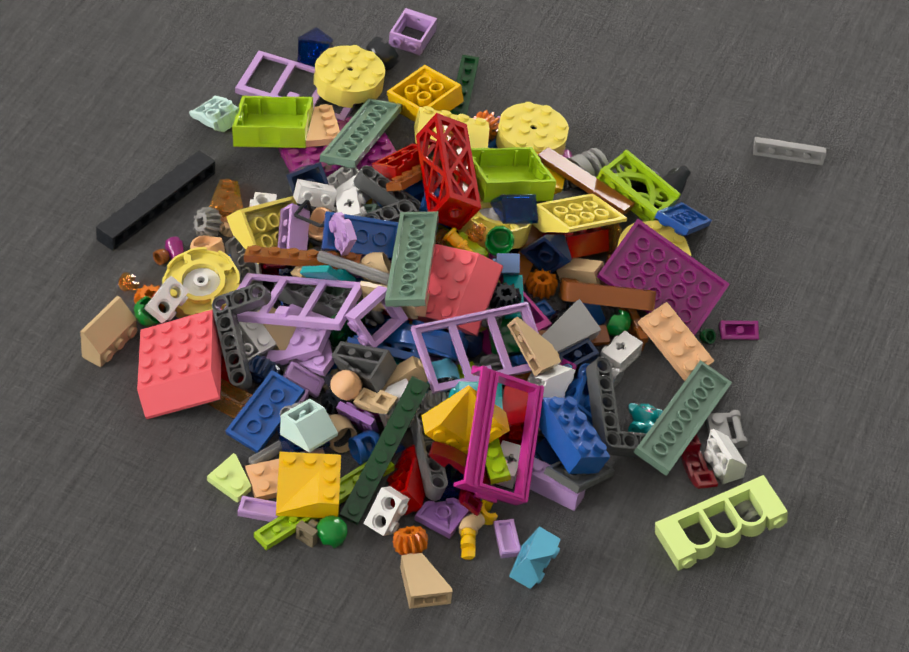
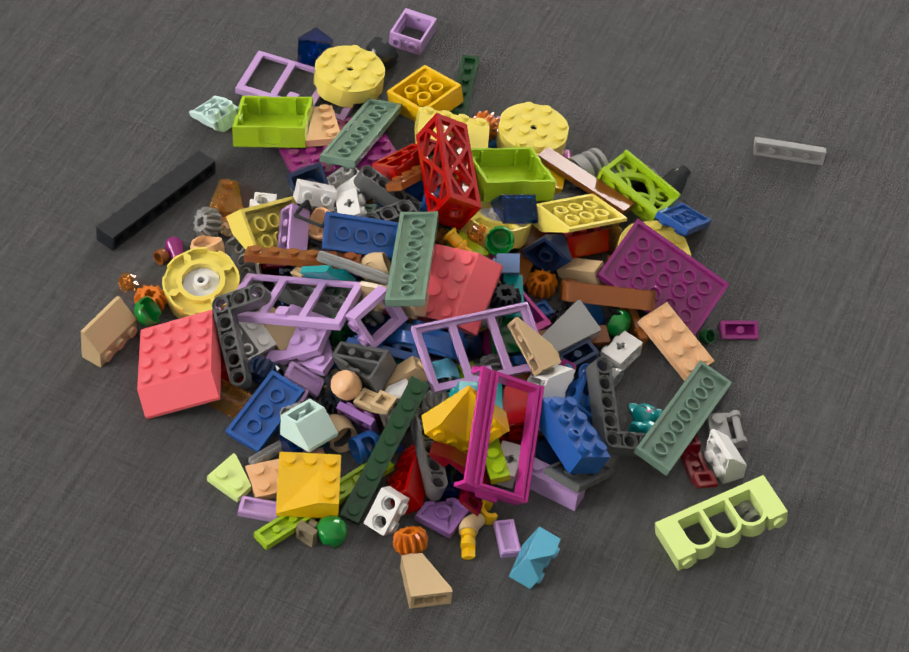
(164, 297): white brick -> none
(343, 232): lavender plate -> none

